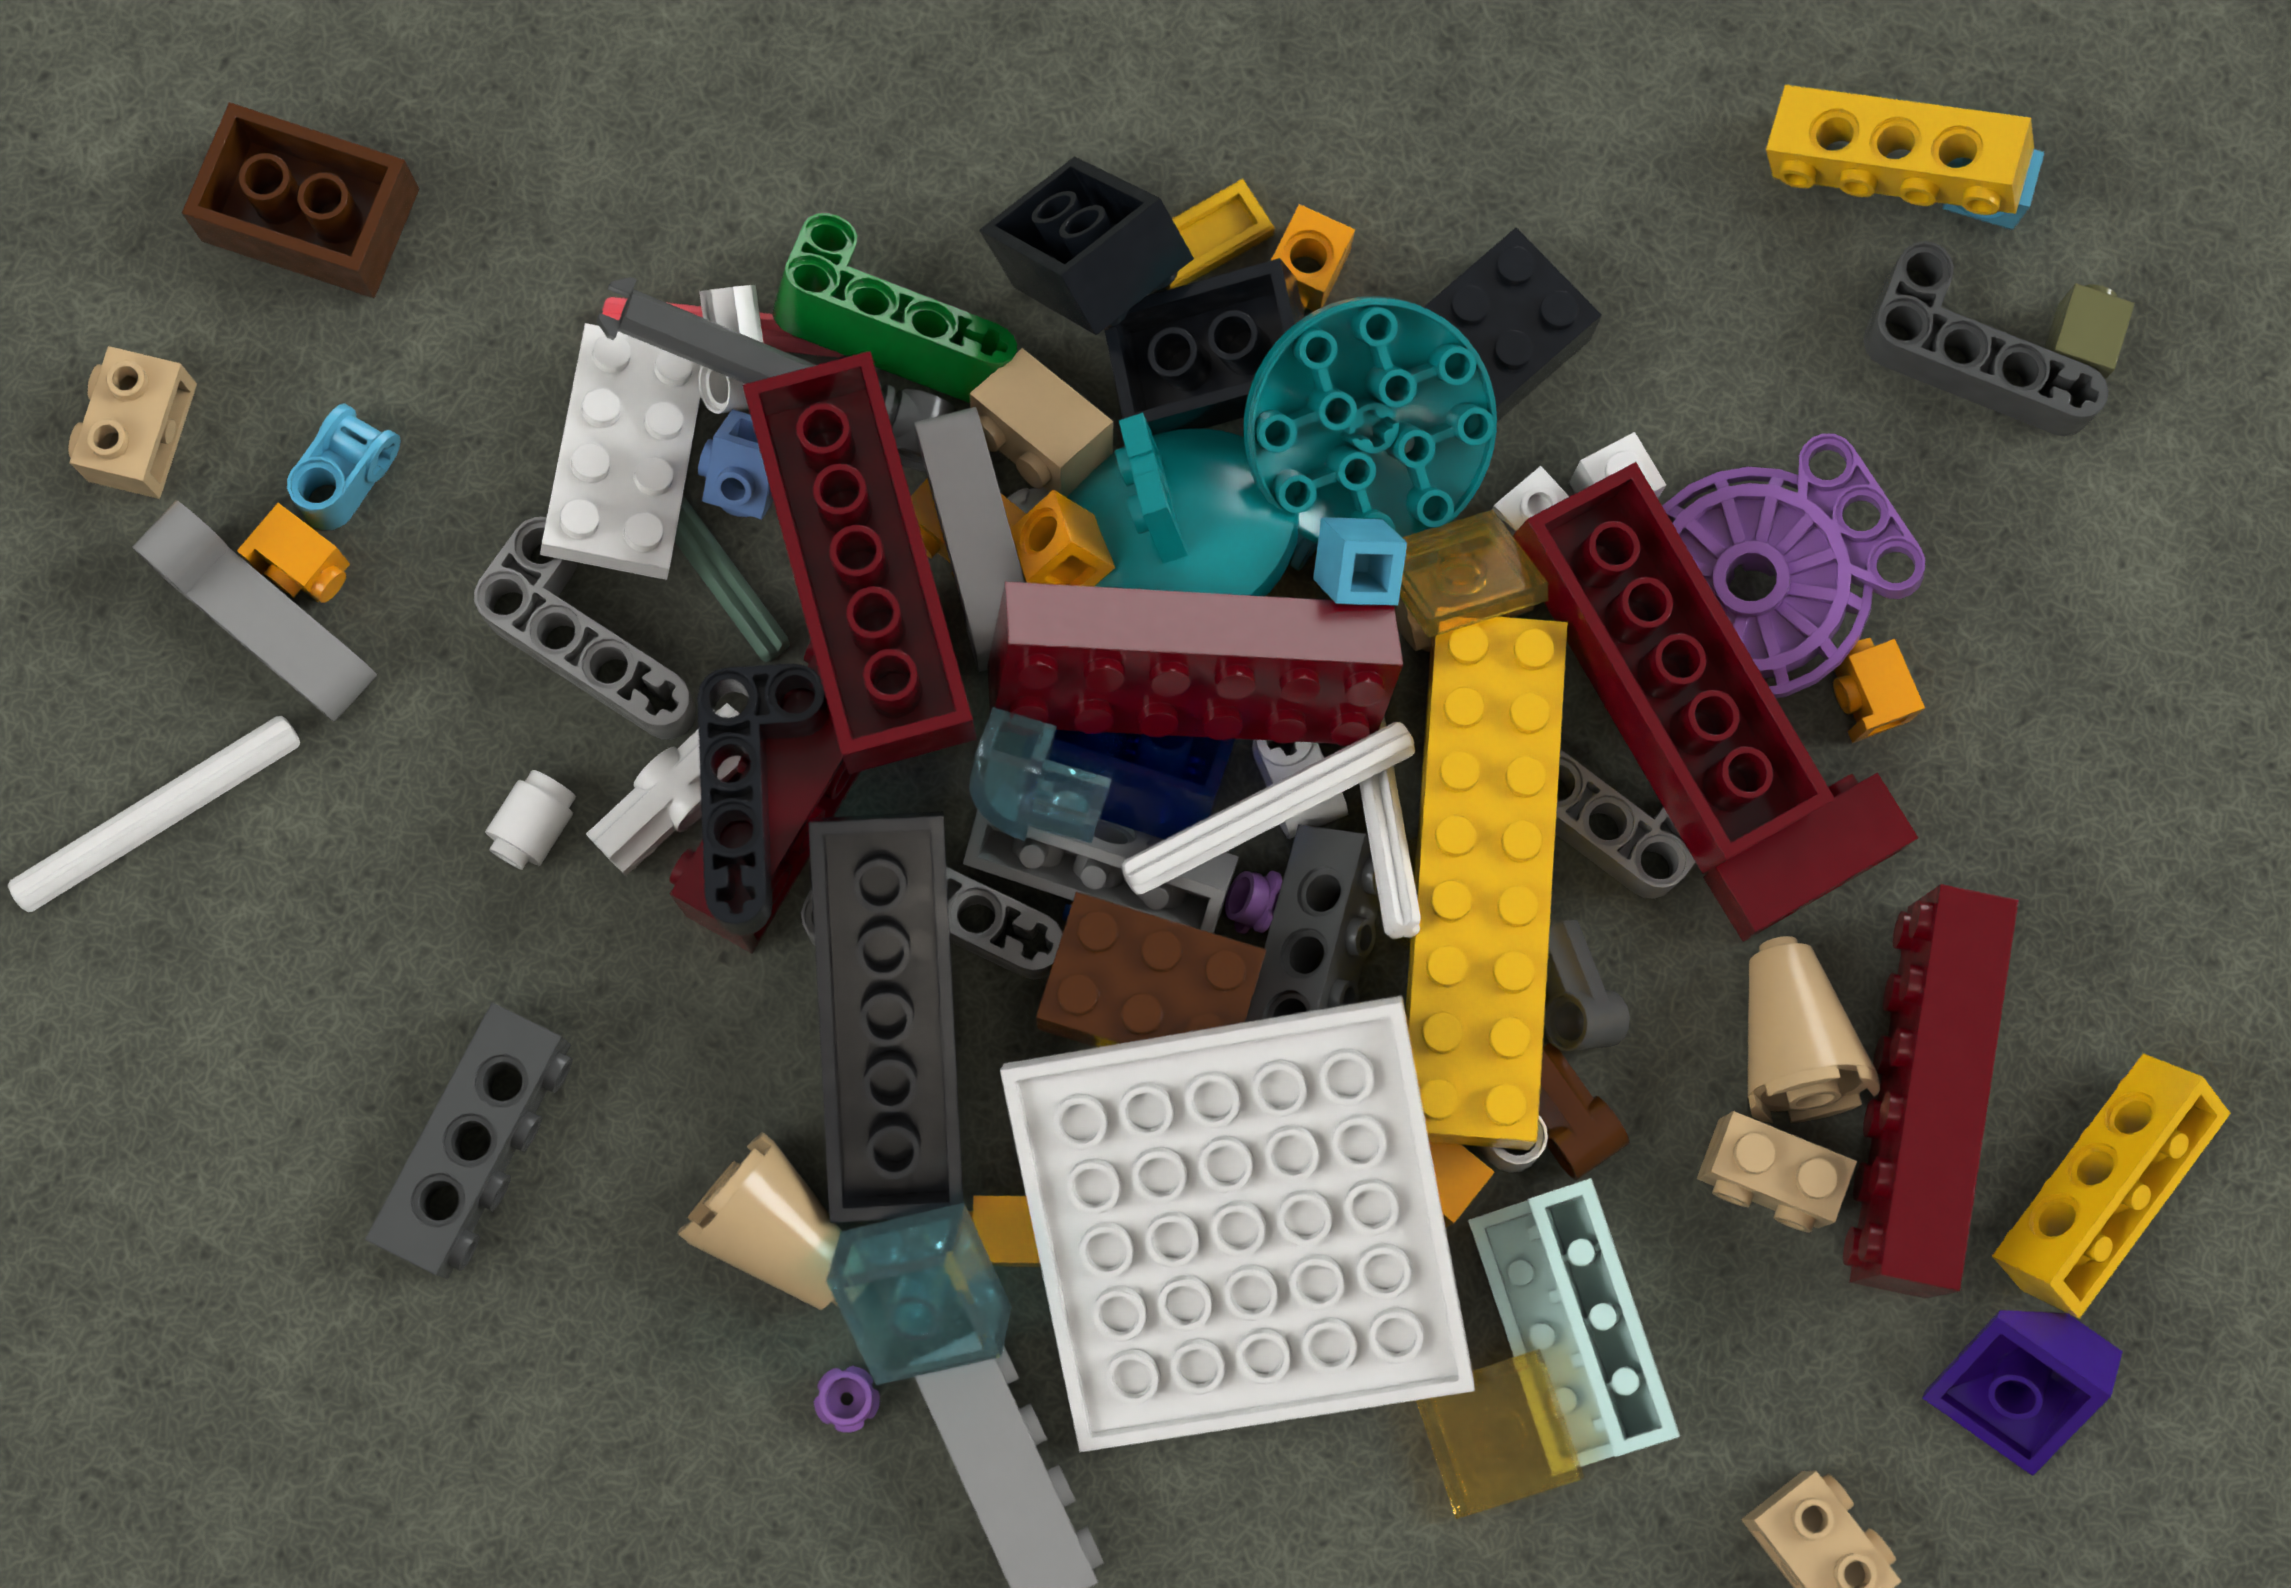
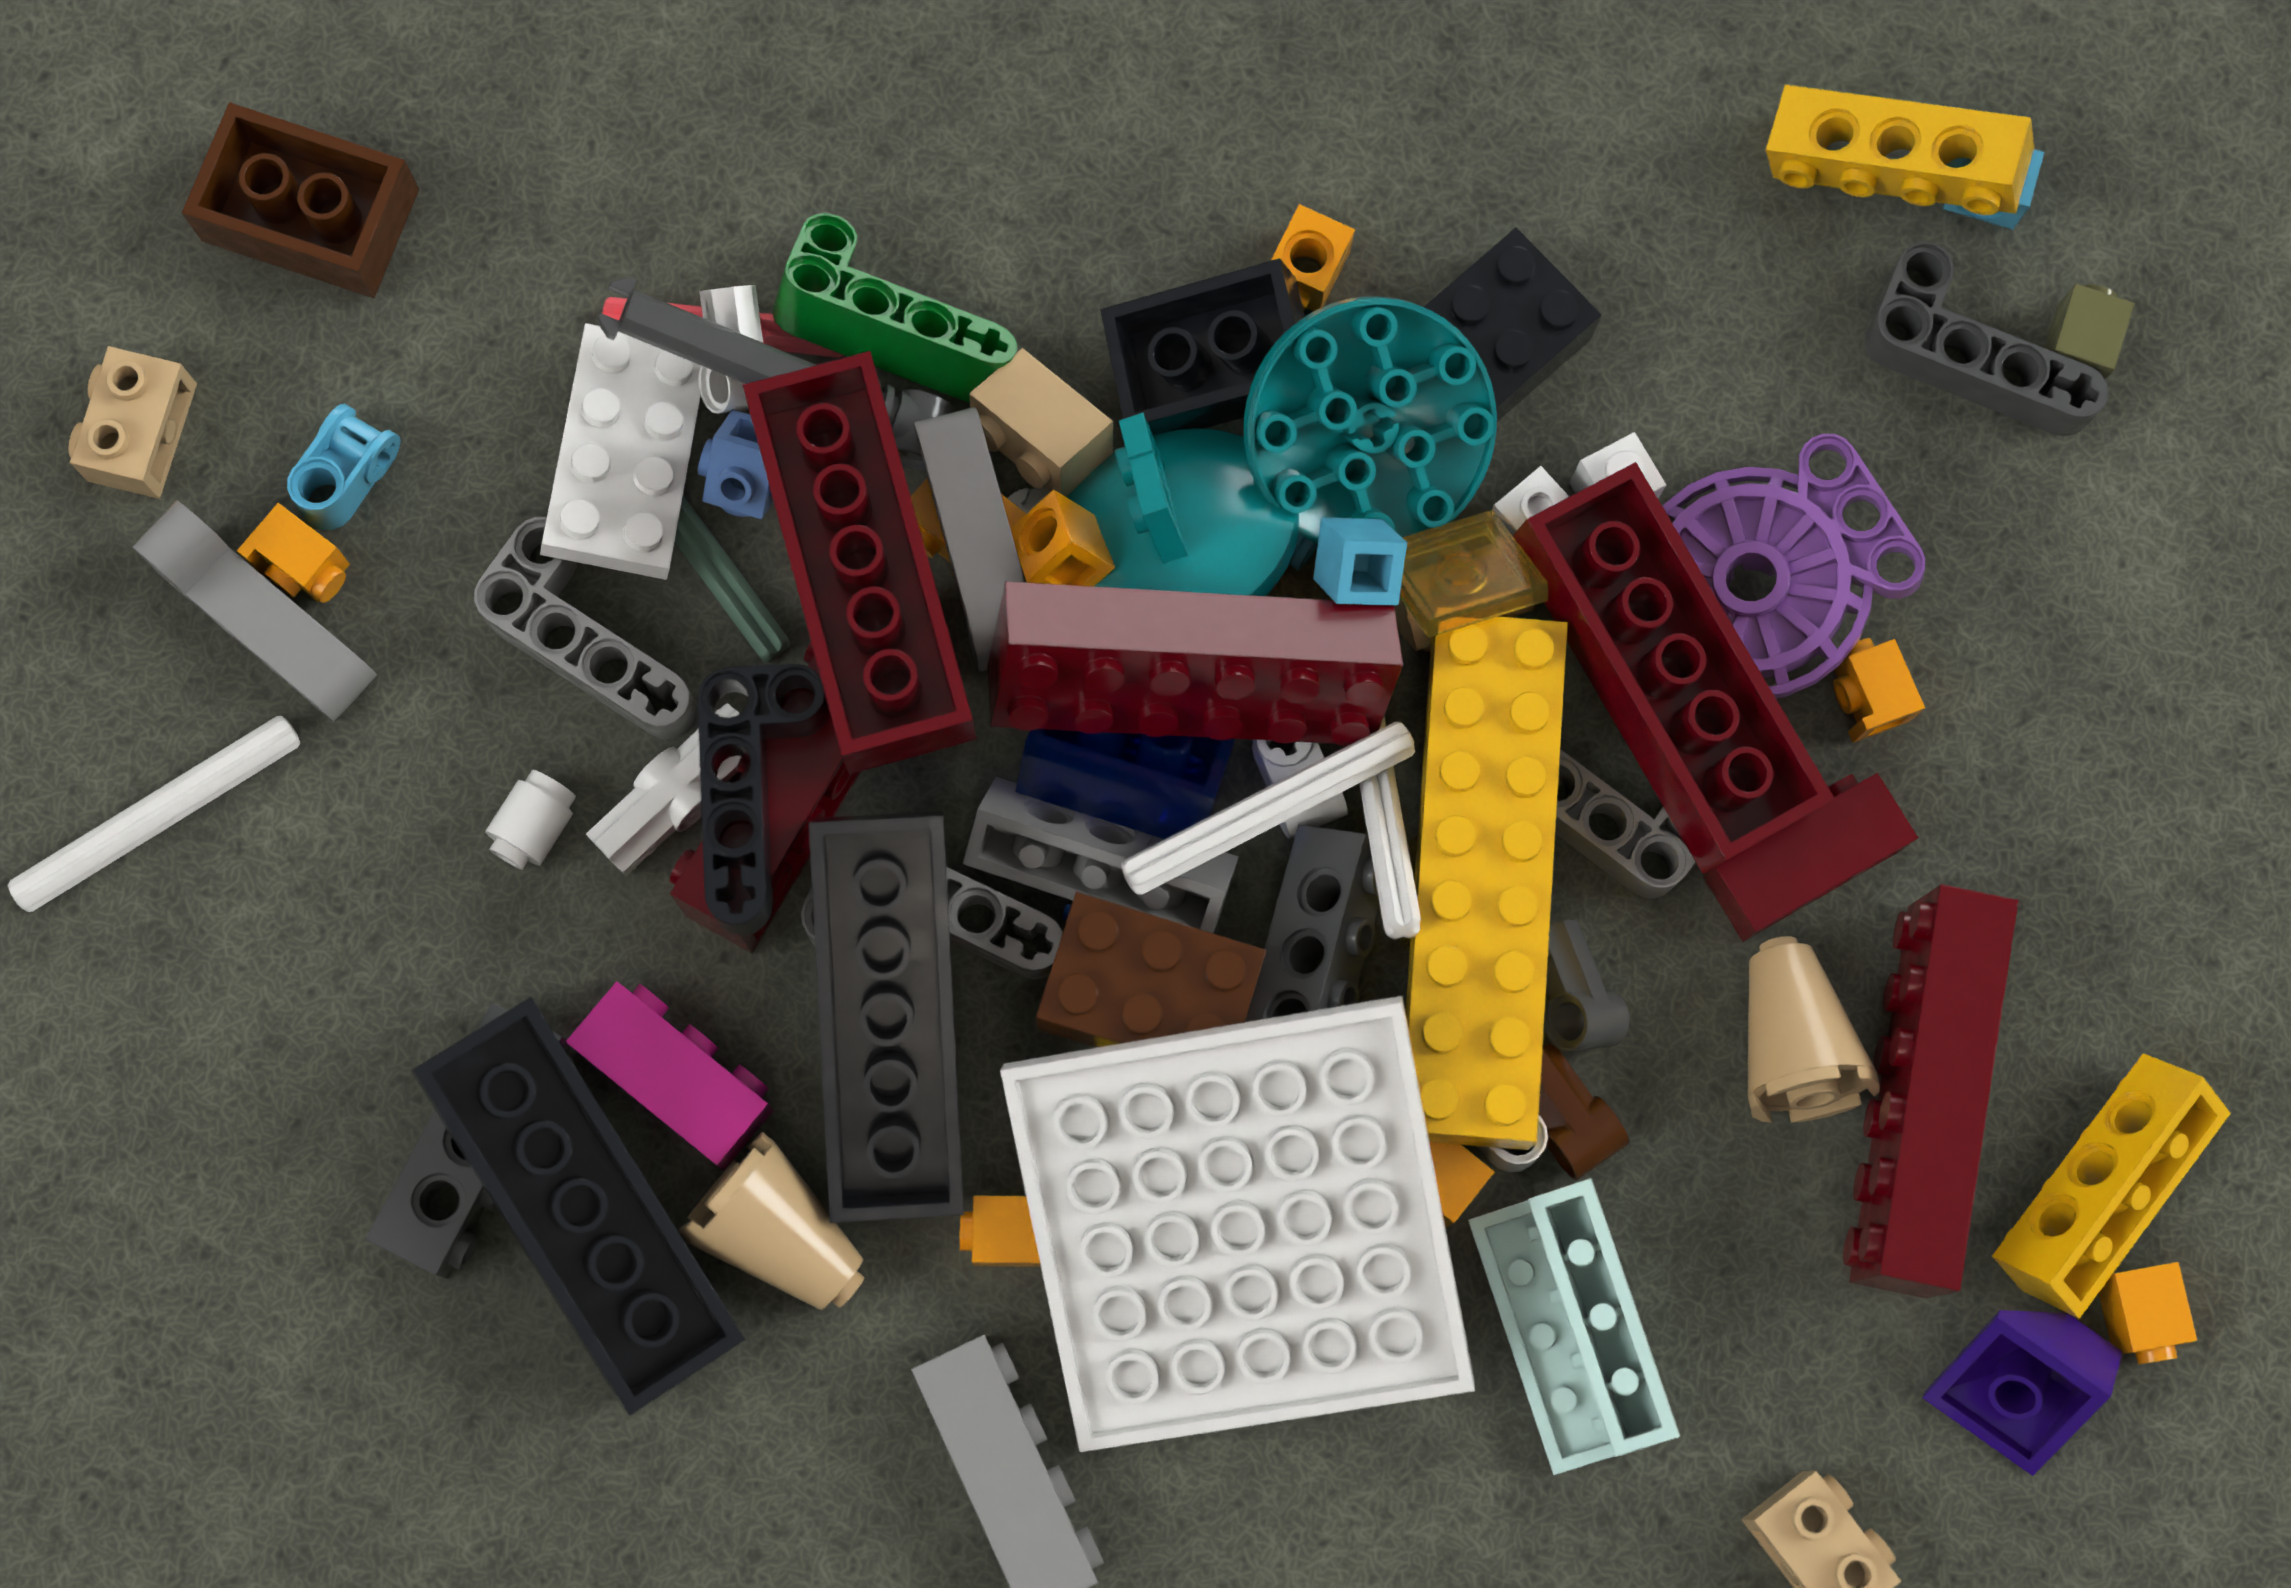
(578, 1205): none -> black brick
(672, 1072): none -> dark pink brick
(864, 1404): medium lavender plate -> none
(919, 1294): clear light blue brick -> none
(1021, 787): clear light blue brick -> none
(1087, 245): black brick -> none
(1220, 230): yellow tile -> none
(1253, 900): medium lavender plate -> none
(1501, 1437): clear yellow tile -> none
(1777, 1171): tan brick -> none
(2148, 1312): none -> light orange brick

